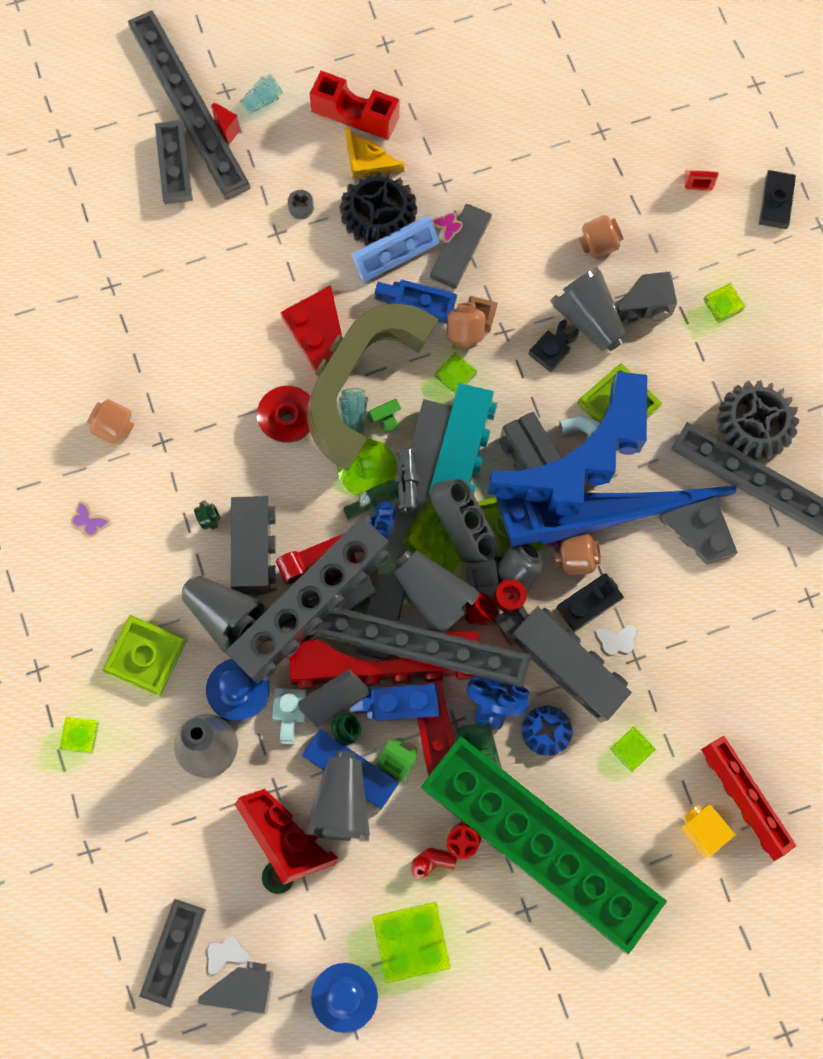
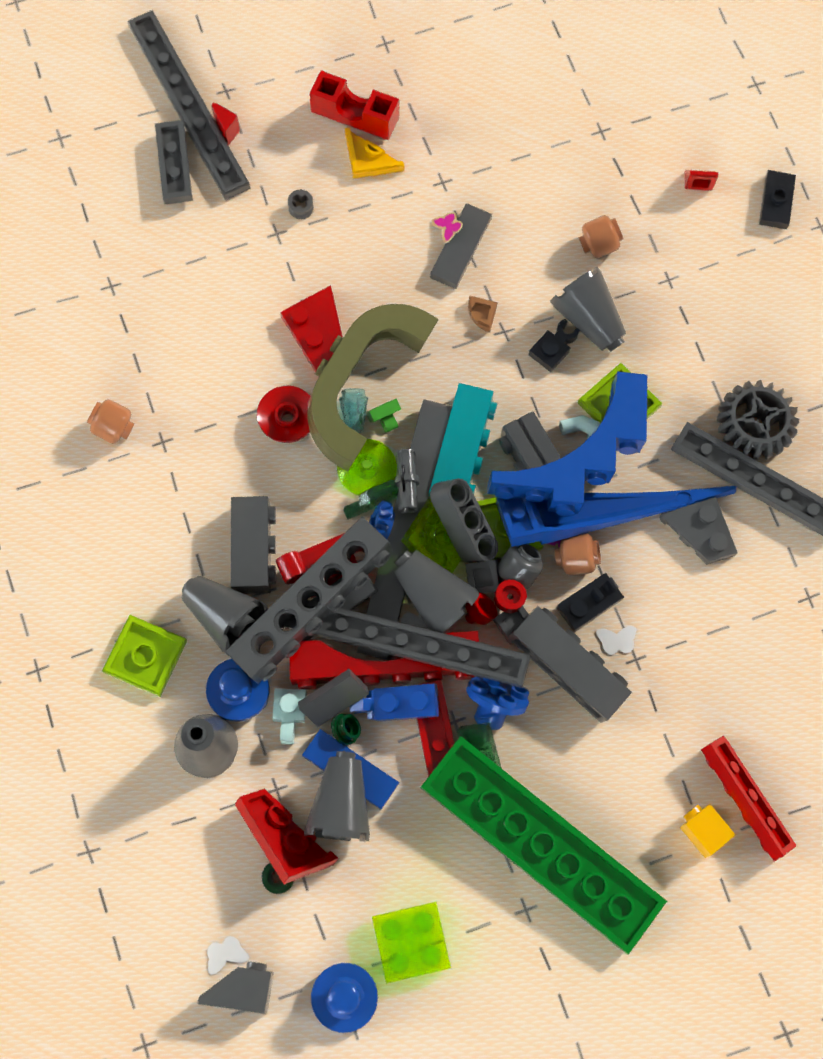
(79, 735): clear neon green plate -> none
(89, 523): medium lavender sticker -> none
(172, 953): dark grey tile -> none
(207, 515): dark green plate -> none
(261, 94): clear light blue cone -> none
(368, 196): black gear -> none
(395, 248): light blue plate -> none
(397, 759): bright green tile -> none
(427, 298): blue hinge -> none
(431, 859): red arm -> none
(455, 371): clear neon green plate -> none
(463, 847): red wheel -> none
(466, 325): nougat head -> none
(543, 744): blue gear -> none
(632, 749): clear neon green plate -> none
(649, 298): dark grey slope -> none
(724, 303): clear neon green plate -> none

